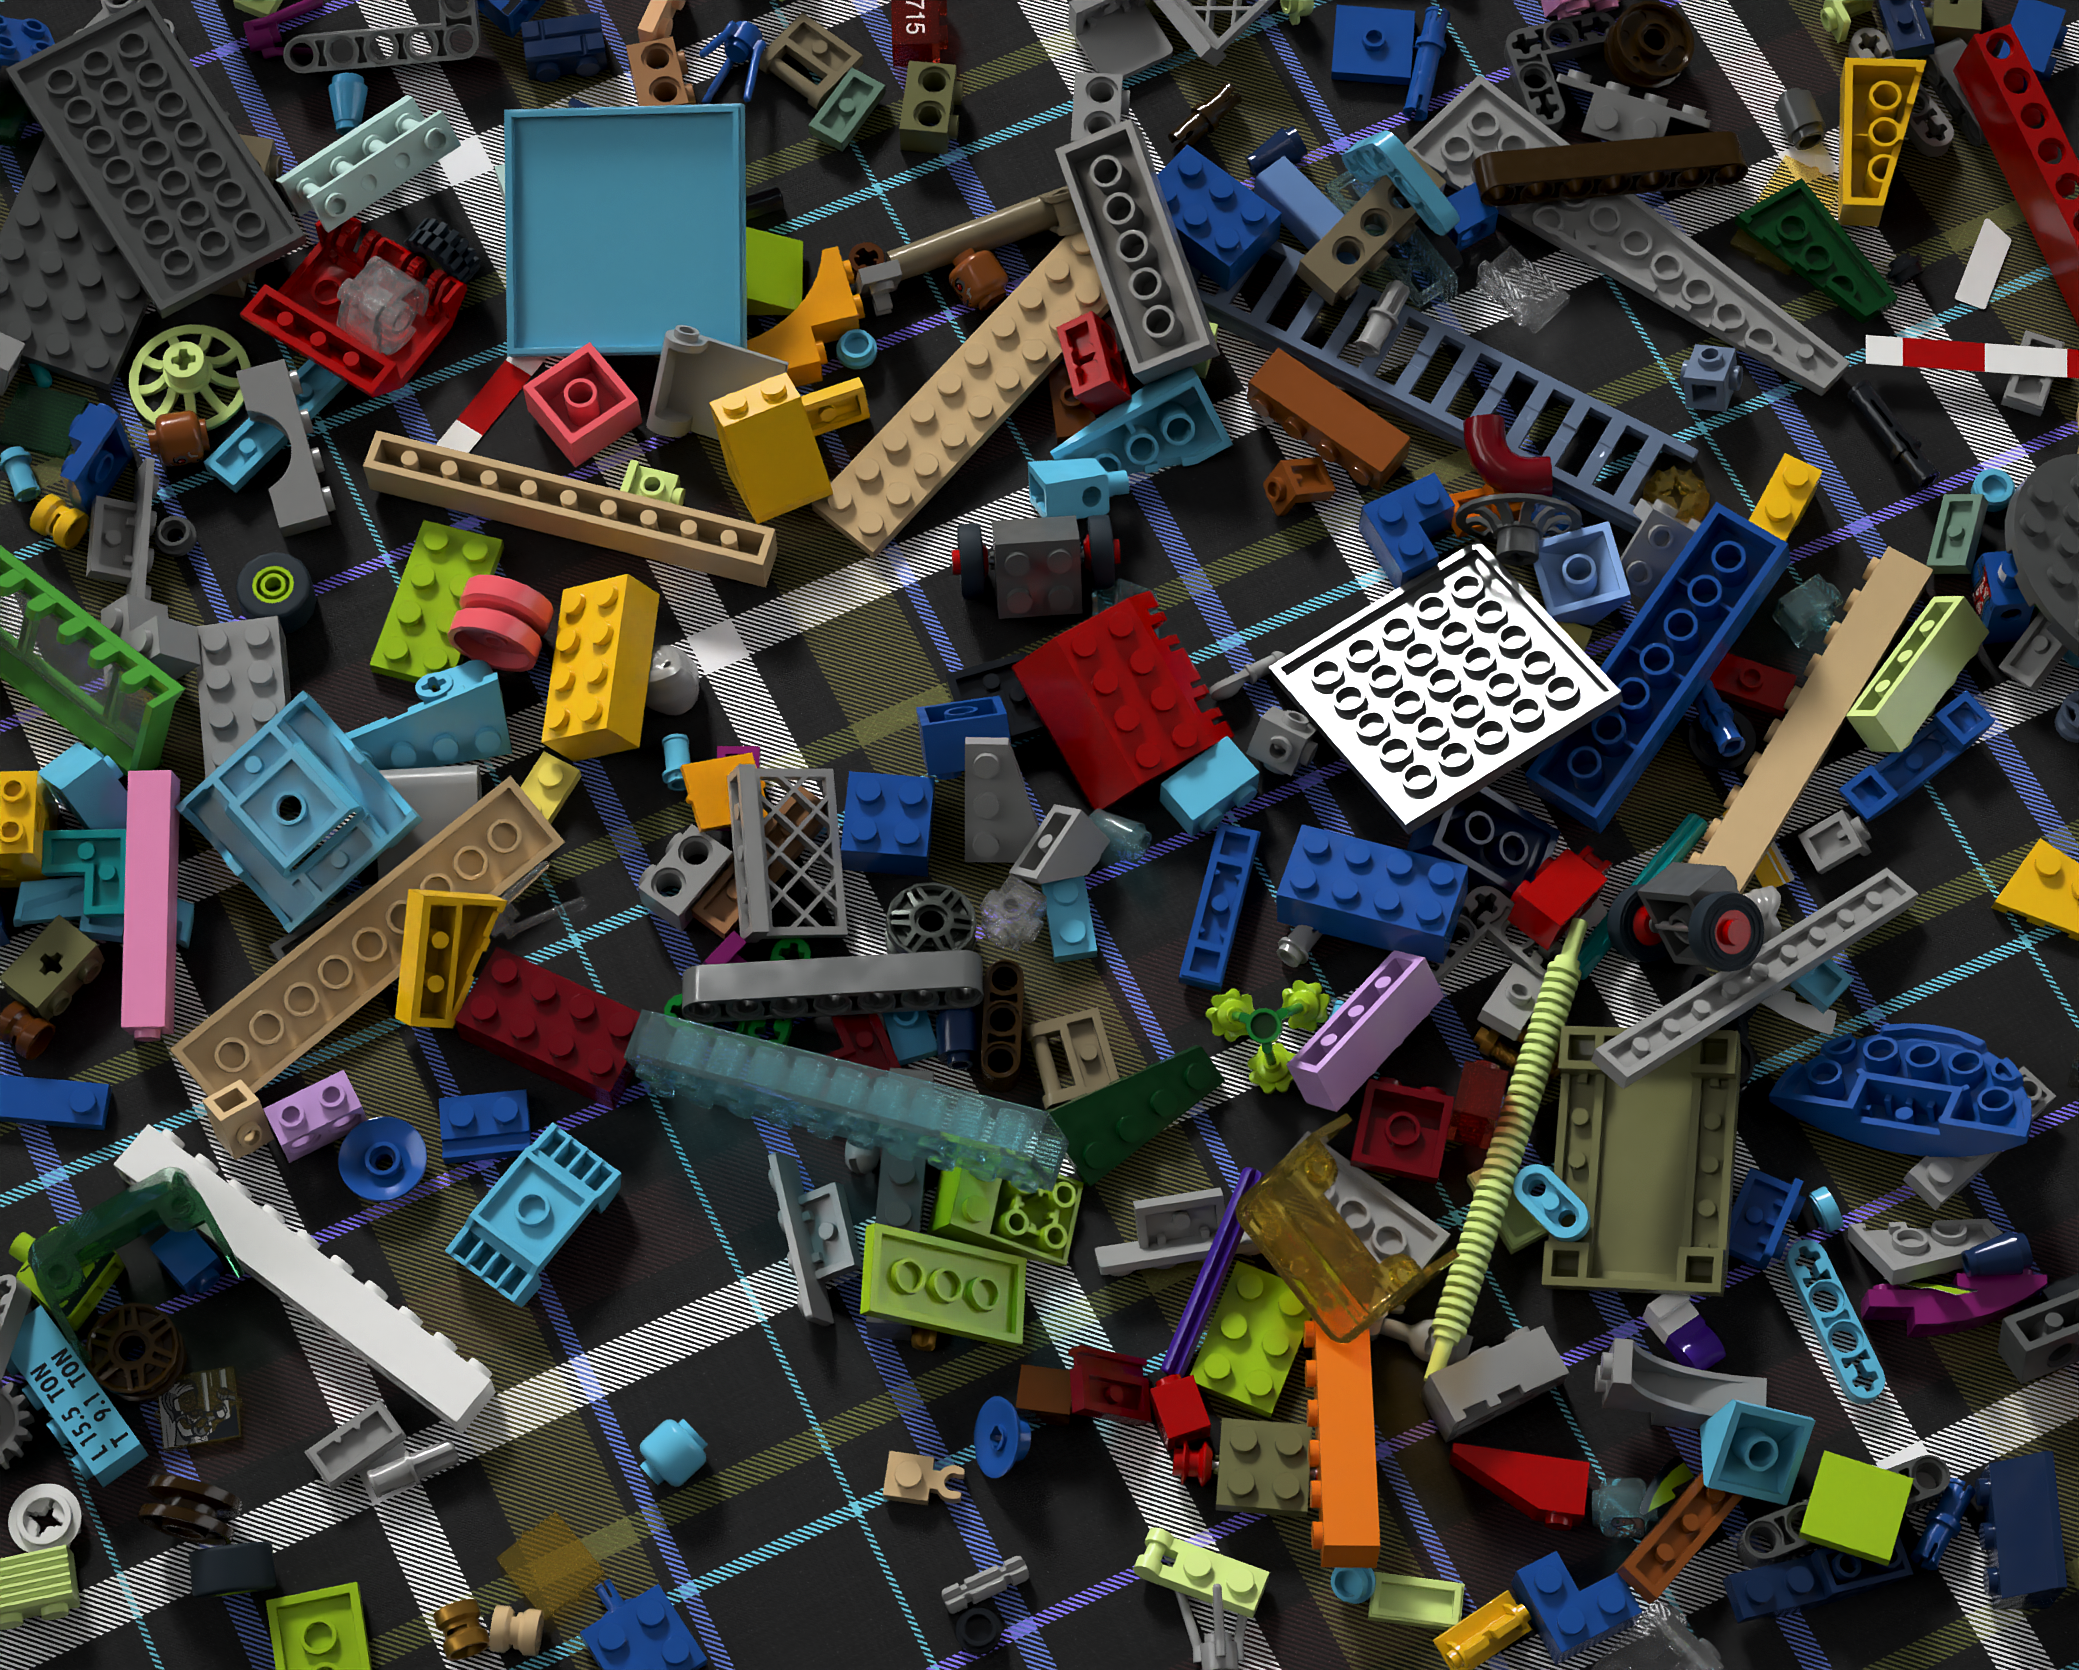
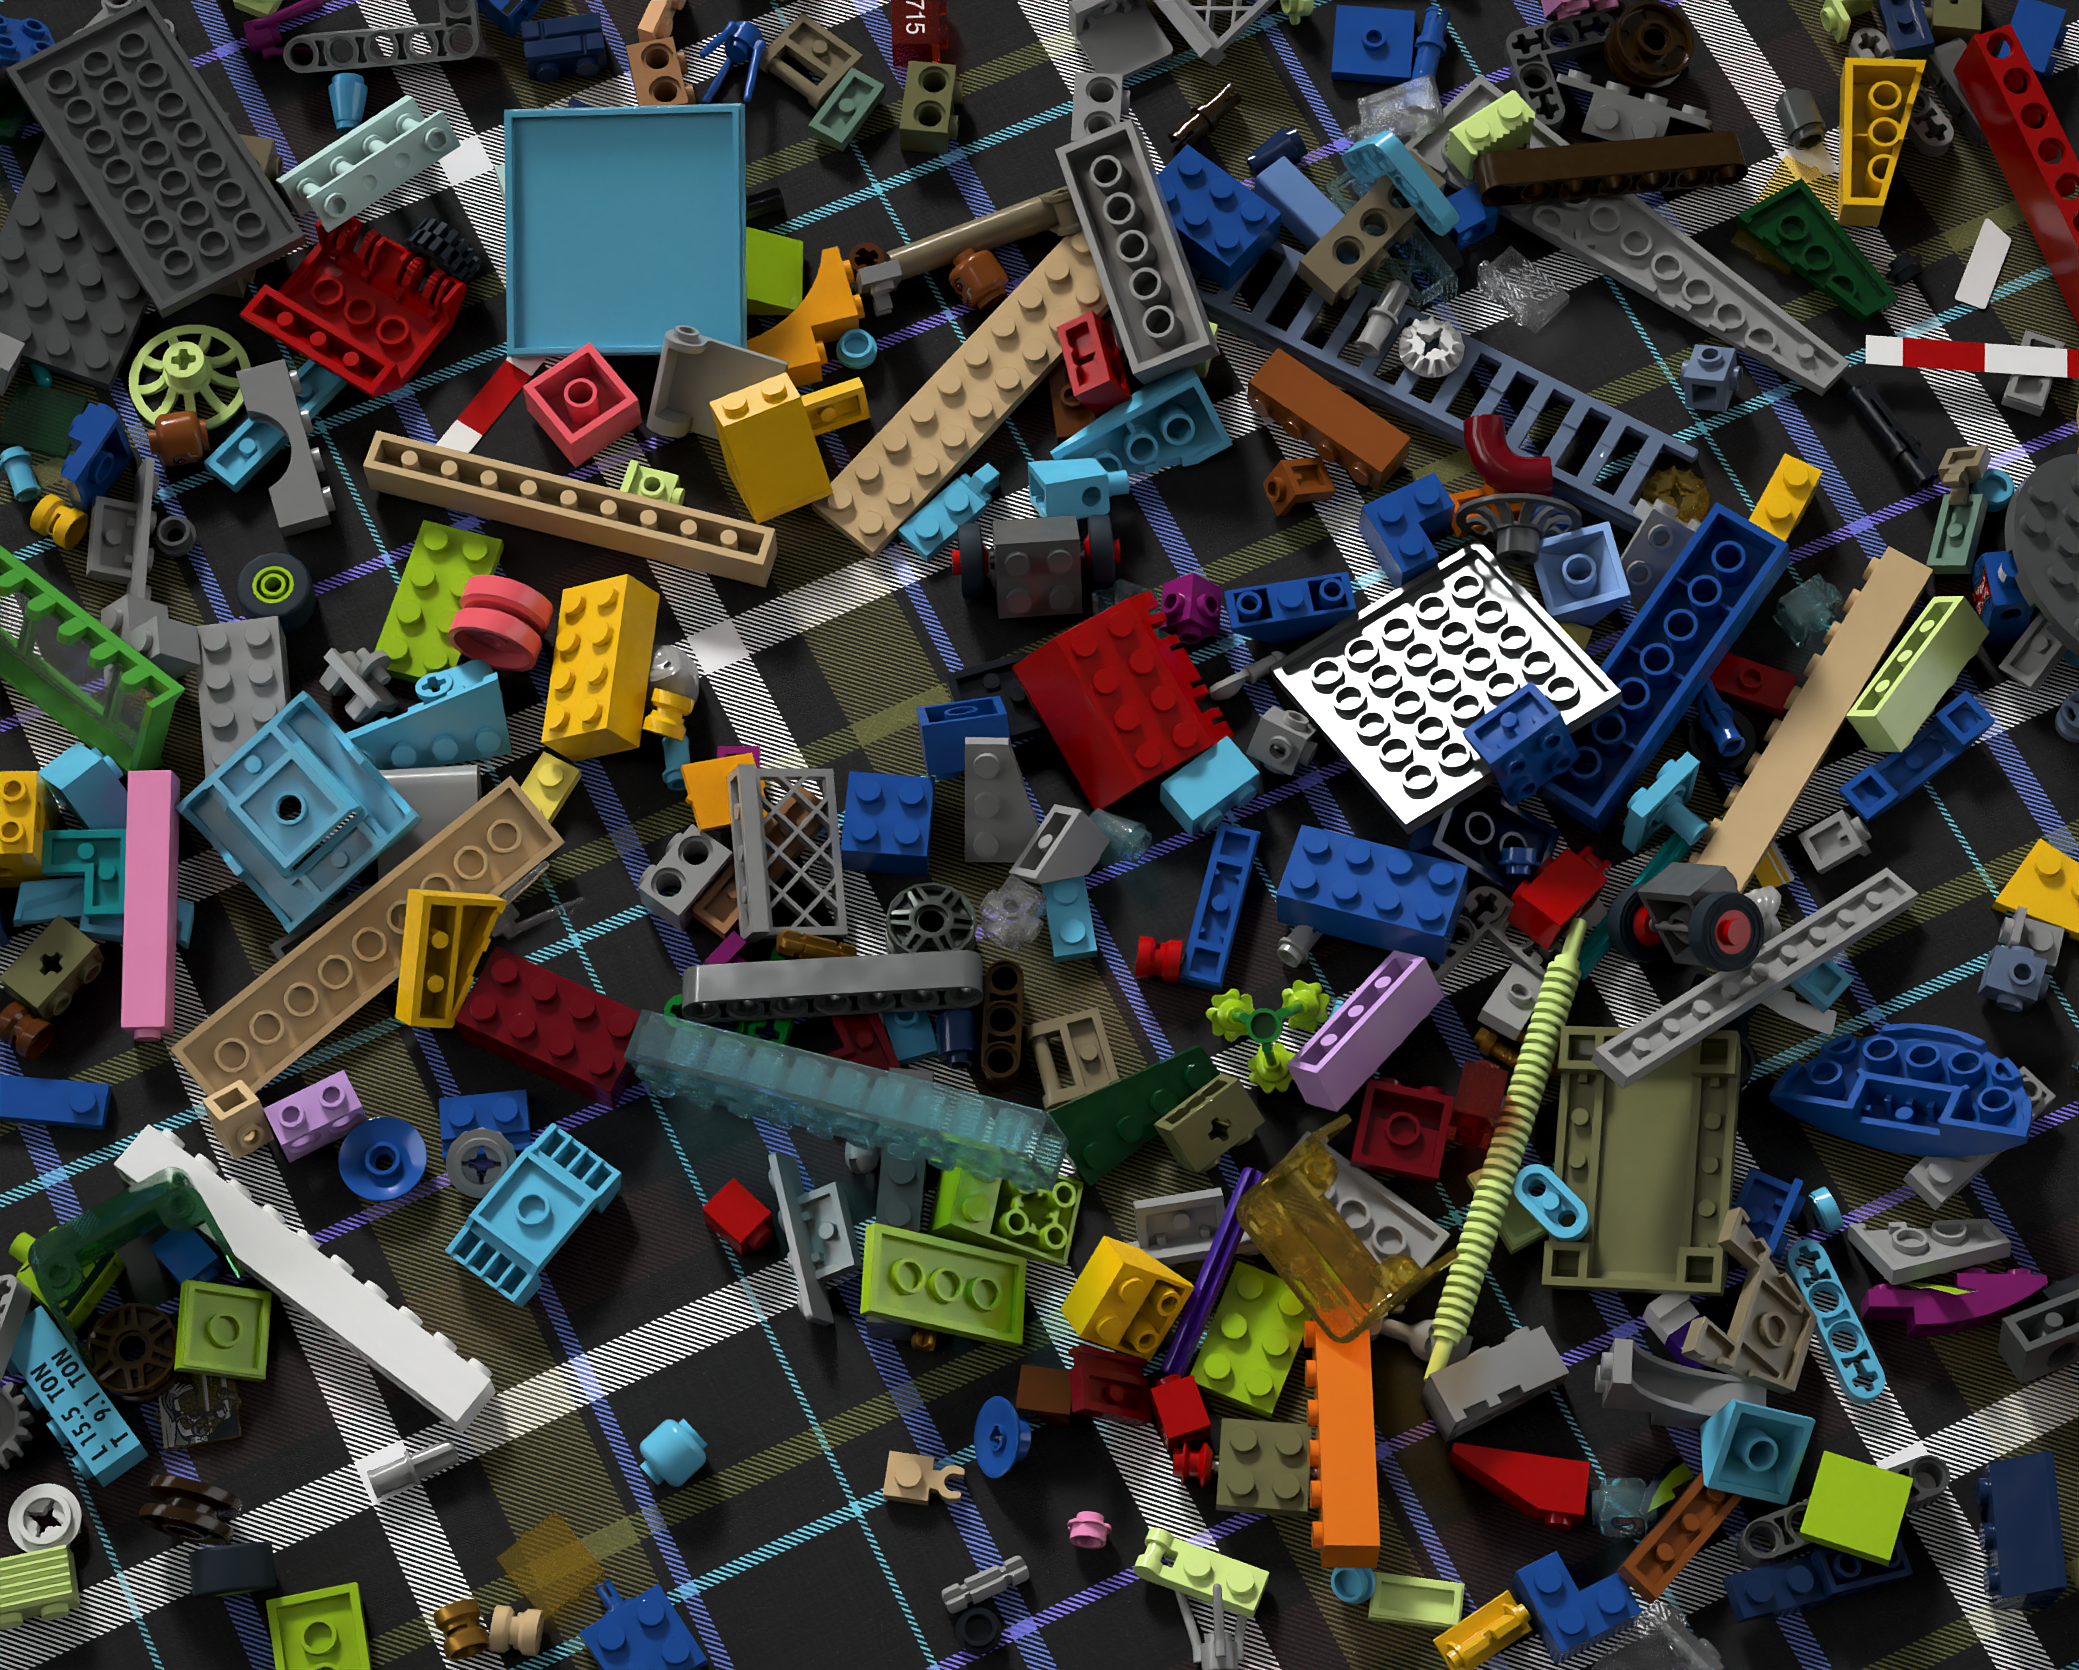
(223, 1331): none -> lime tile
(355, 1445): light grey plate -> none
(365, 676): none -> light grey hips
(381, 306): clear brick -> none
(466, 1147): none -> light grey gear
(668, 715): none -> yellow wheel
(739, 1218): none -> red brick
(811, 946): none -> pearl gold axle
(956, 505): none -> medium azure hinge
(1088, 1530): none -> bright pink plate
(1125, 1299): none -> yellow slope
(1158, 959): none -> red wheel
(1188, 1124): none -> olive brick
(1191, 608): none -> magenta brick
(1290, 608): none -> blue slope
(1402, 110): none -> clear bracket
(1437, 362): none -> white gear
(1496, 127): none -> yellowish green brick
(1519, 861): none -> blue plate
(1523, 743): none -> blue bracket
(1665, 805): none -> medium azure plate
(1769, 1322): none -> dark tan wing
(1943, 1524): blue pin -> none
(1961, 468): none -> dark tan plate
(1998, 1256): dark blue cone -> none
(2014, 978): none -> sand blue brick
(2033, 934): none -> light grey bracket

